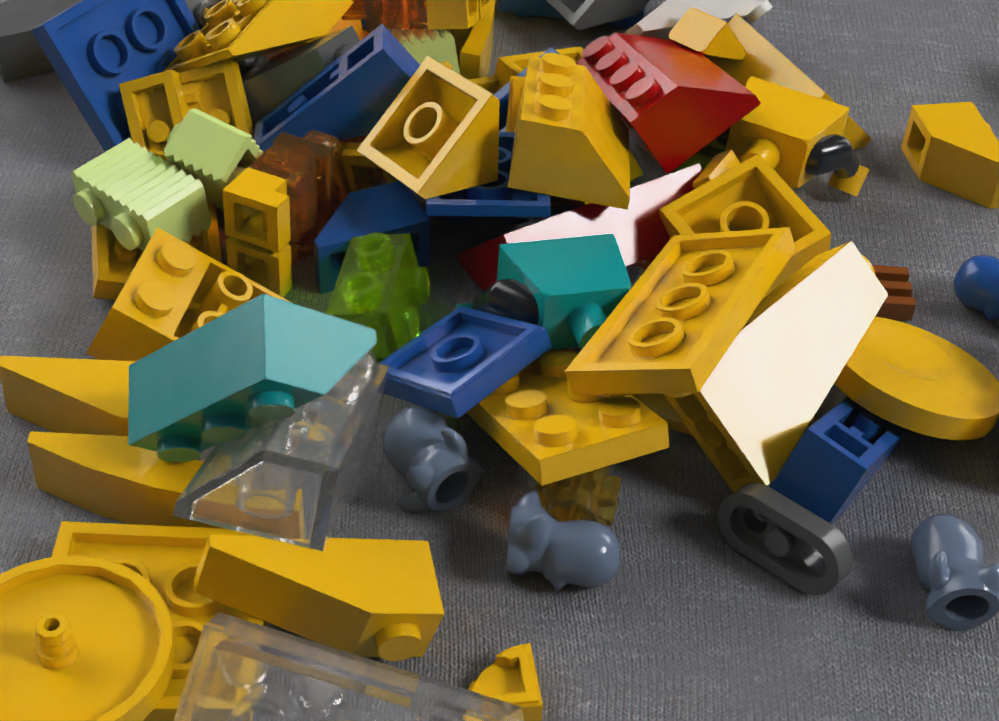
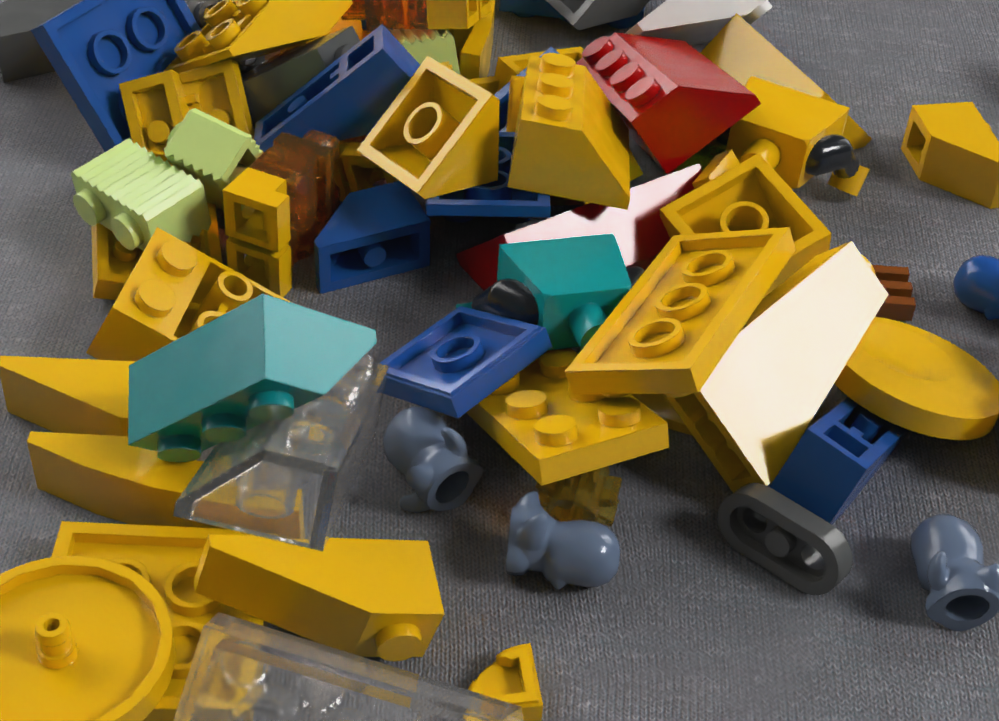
(382, 289): clear neon green bracket -> none
(707, 35): yellow slope -> none

